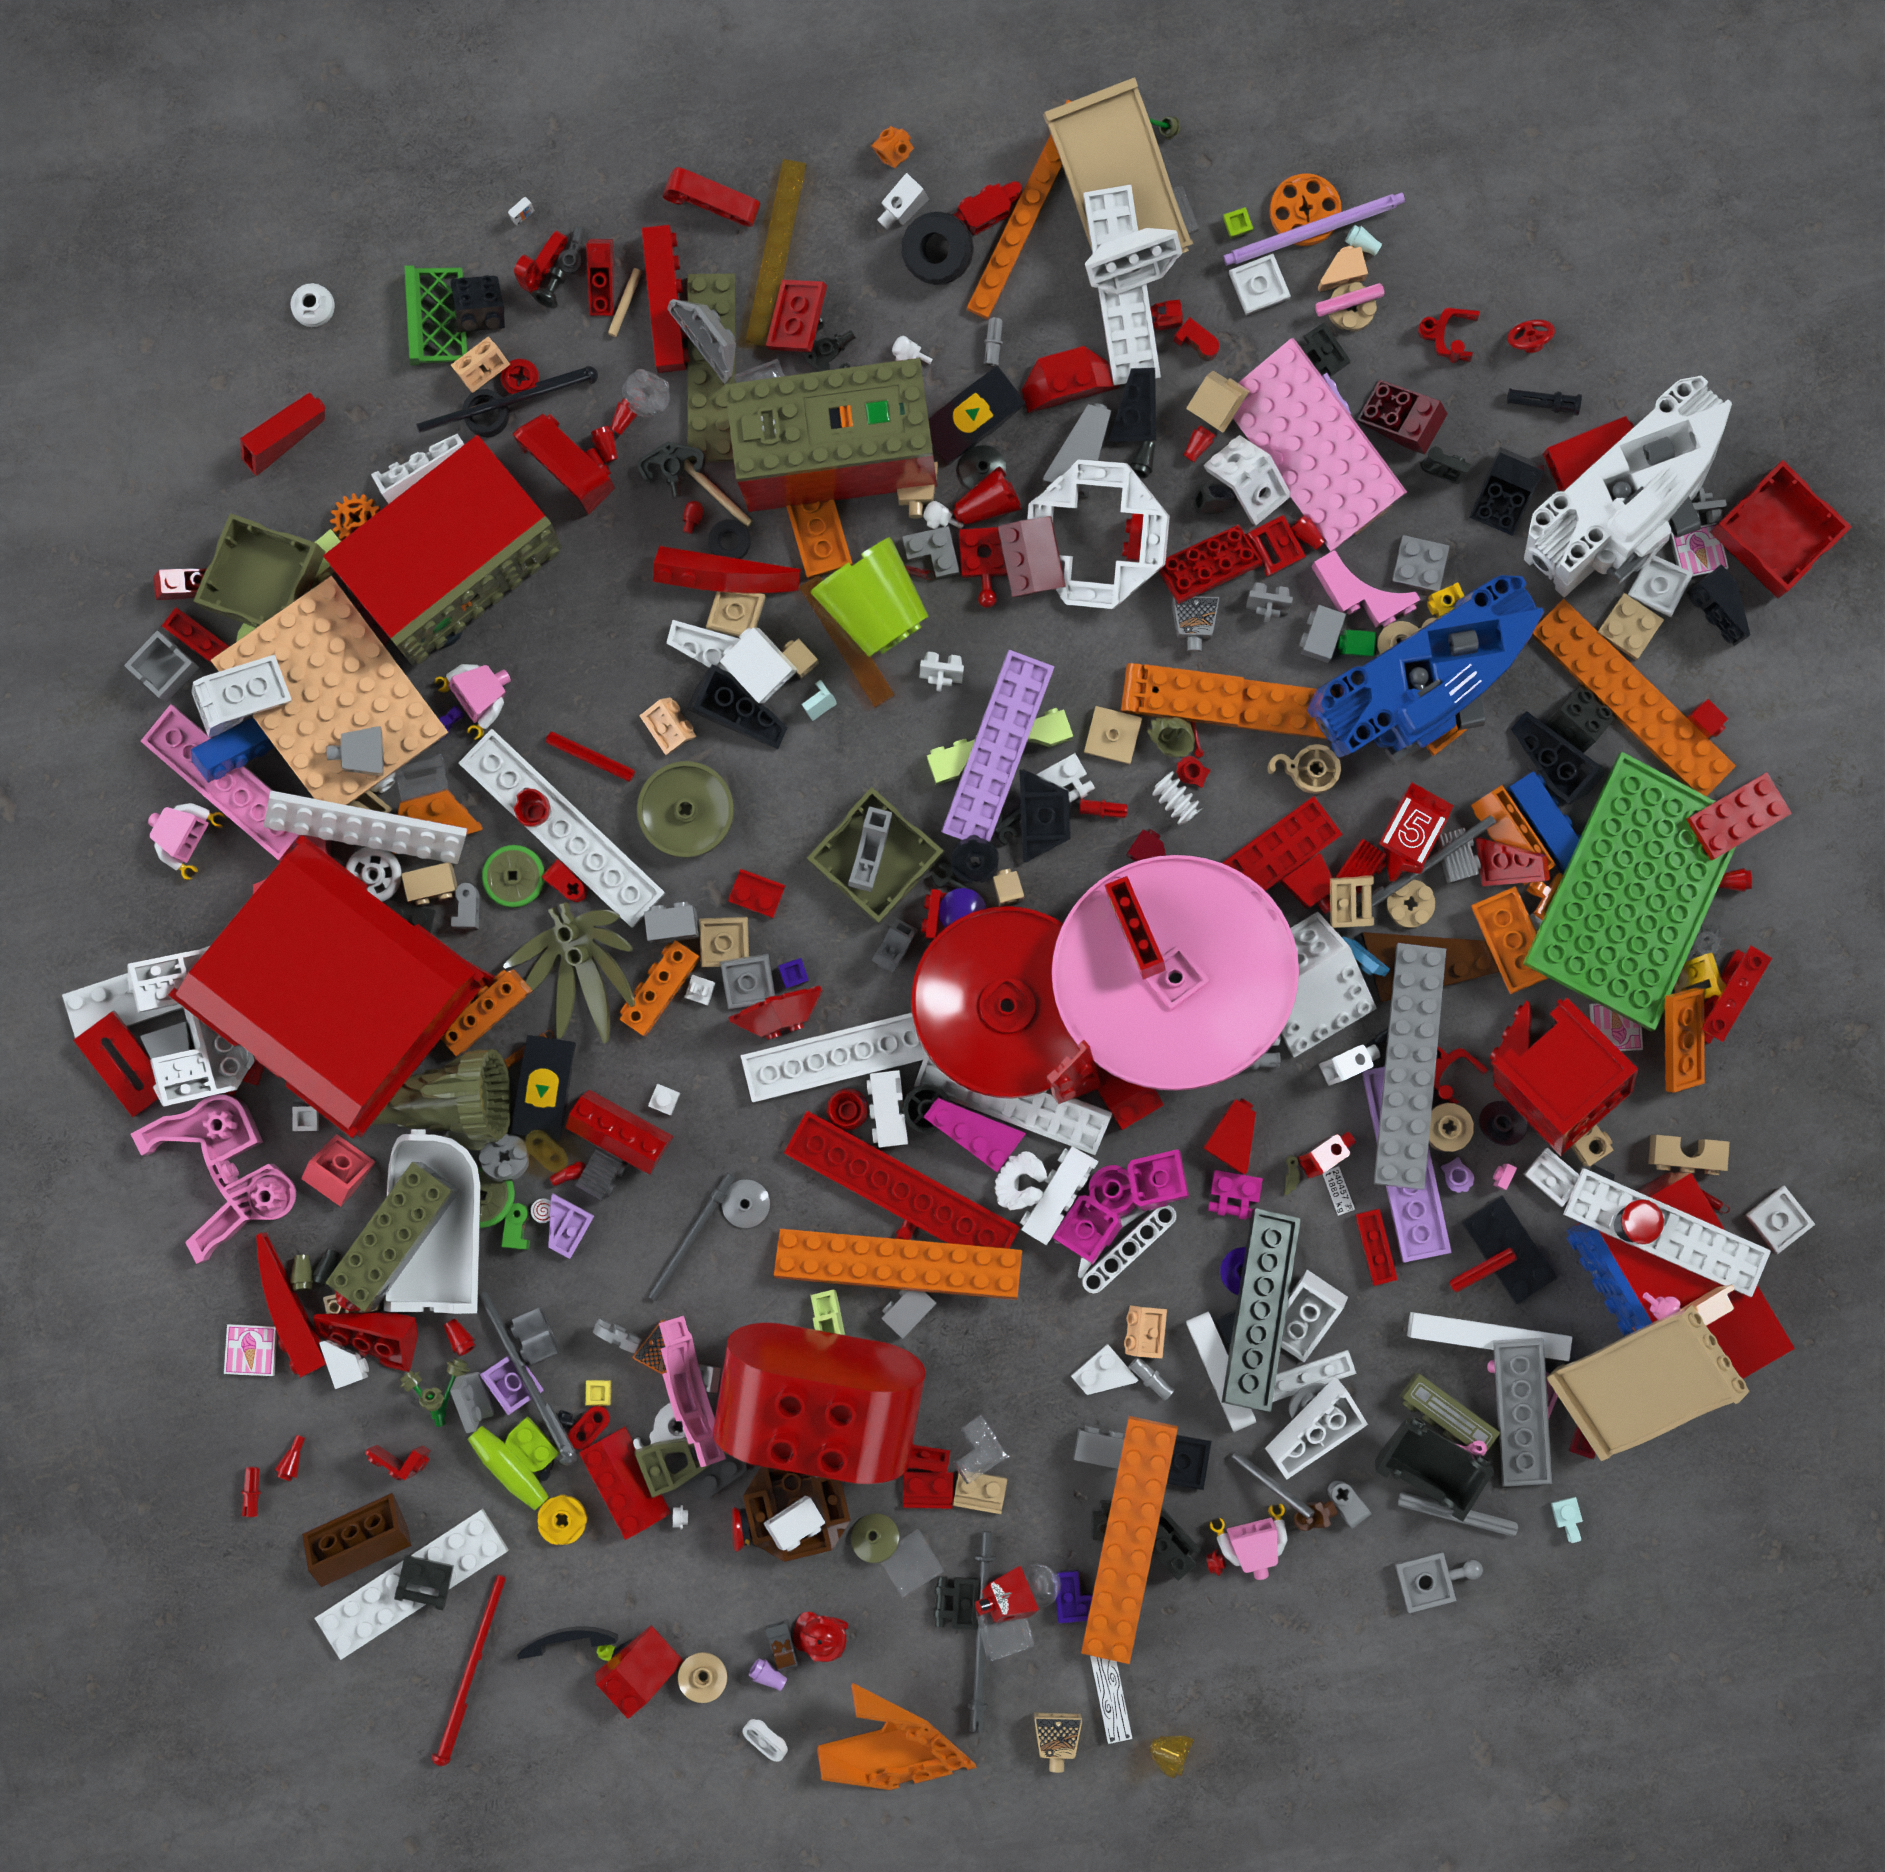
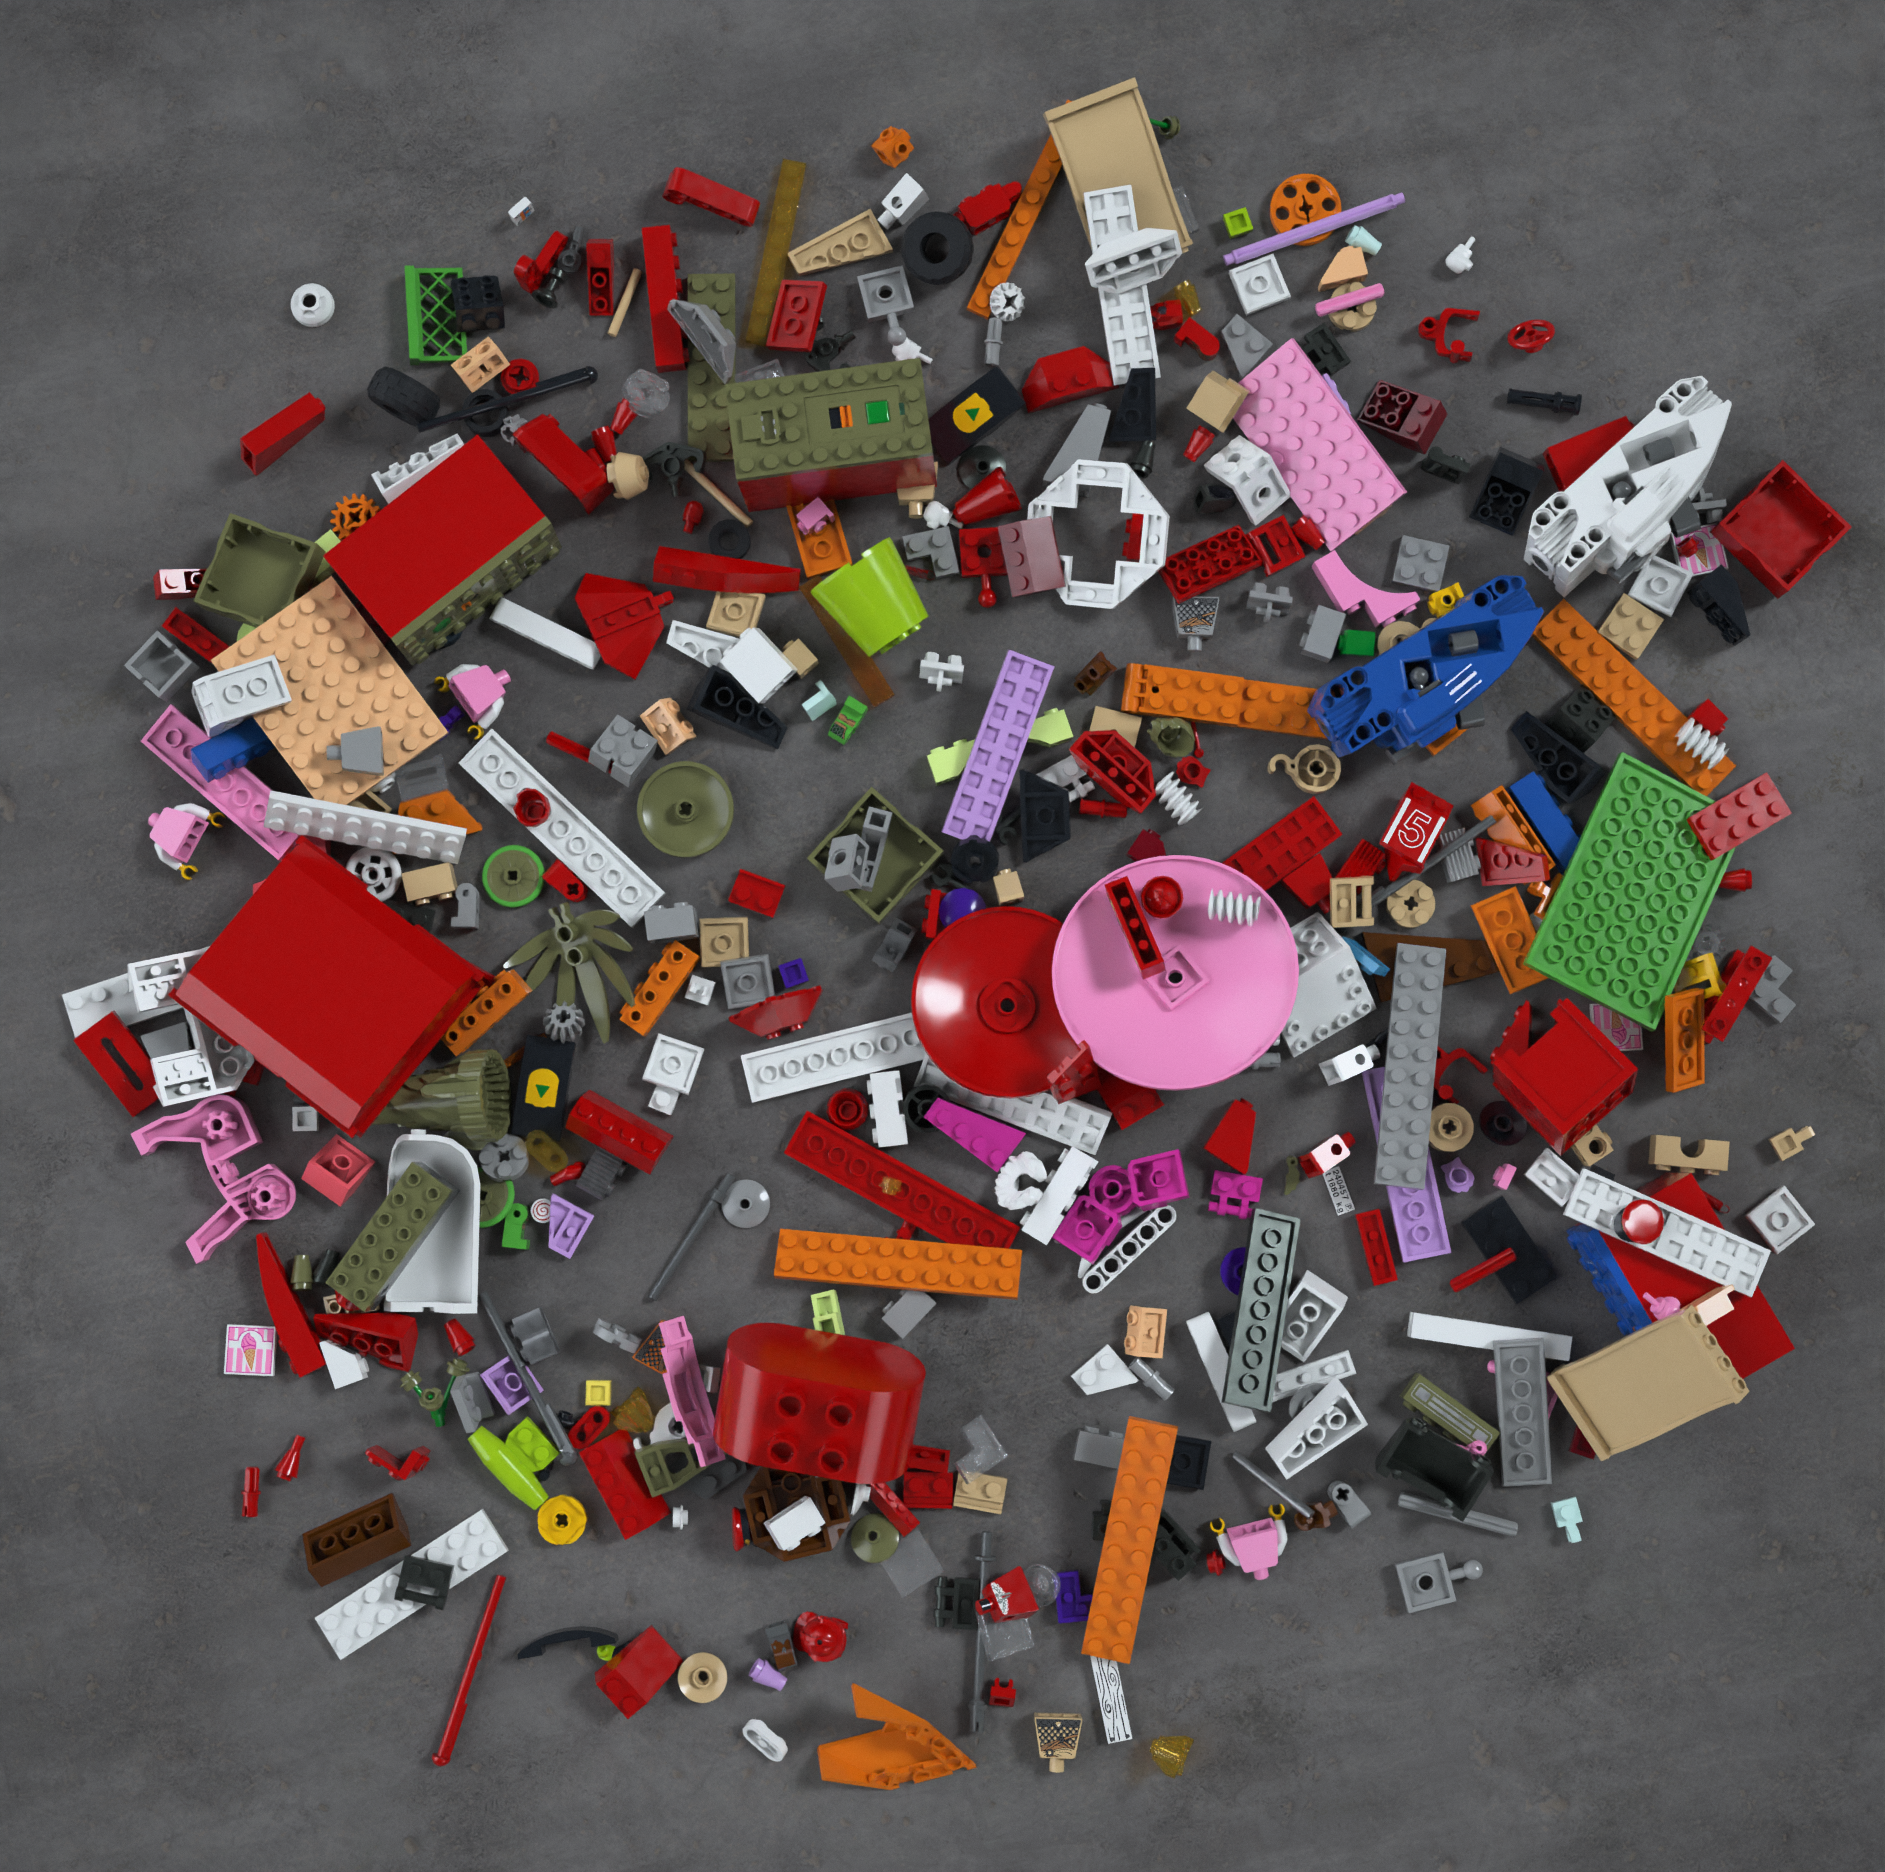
(403, 396): none -> black tyre
(510, 427): none -> light grey gear
(546, 633): none -> white beam
(572, 1025): none -> light grey gear
(621, 620): none -> red panel
(625, 747): none -> light grey piece
(628, 475): none -> tan cone
(634, 1413): none -> clear yellow brick
(673, 1064): none -> white plate
(814, 517): none -> bright pink brick
(846, 862): none -> light grey brick
(847, 243): none -> tan wing
(848, 720): none -> bright green leg
(860, 1494): none -> white dish
(881, 308): none -> light grey plate
(890, 1185): none -> clear yellow plate
(893, 1508): none -> red piece
(998, 301): none -> white gear
(1002, 1696): none -> red tile
(1094, 674): none -> reddish brown hips
(1116, 767): none -> red wedge
(1162, 897): none -> red hat
(1188, 297): none -> clear yellow cone
(1233, 908): none -> white piece
(1244, 344): none -> light grey wing
(1459, 259): none -> white piece
(1687, 547): none -> red plate
(1700, 743): none -> white piece
(1768, 996): none -> light grey plate
(1789, 1143): none -> tan plate

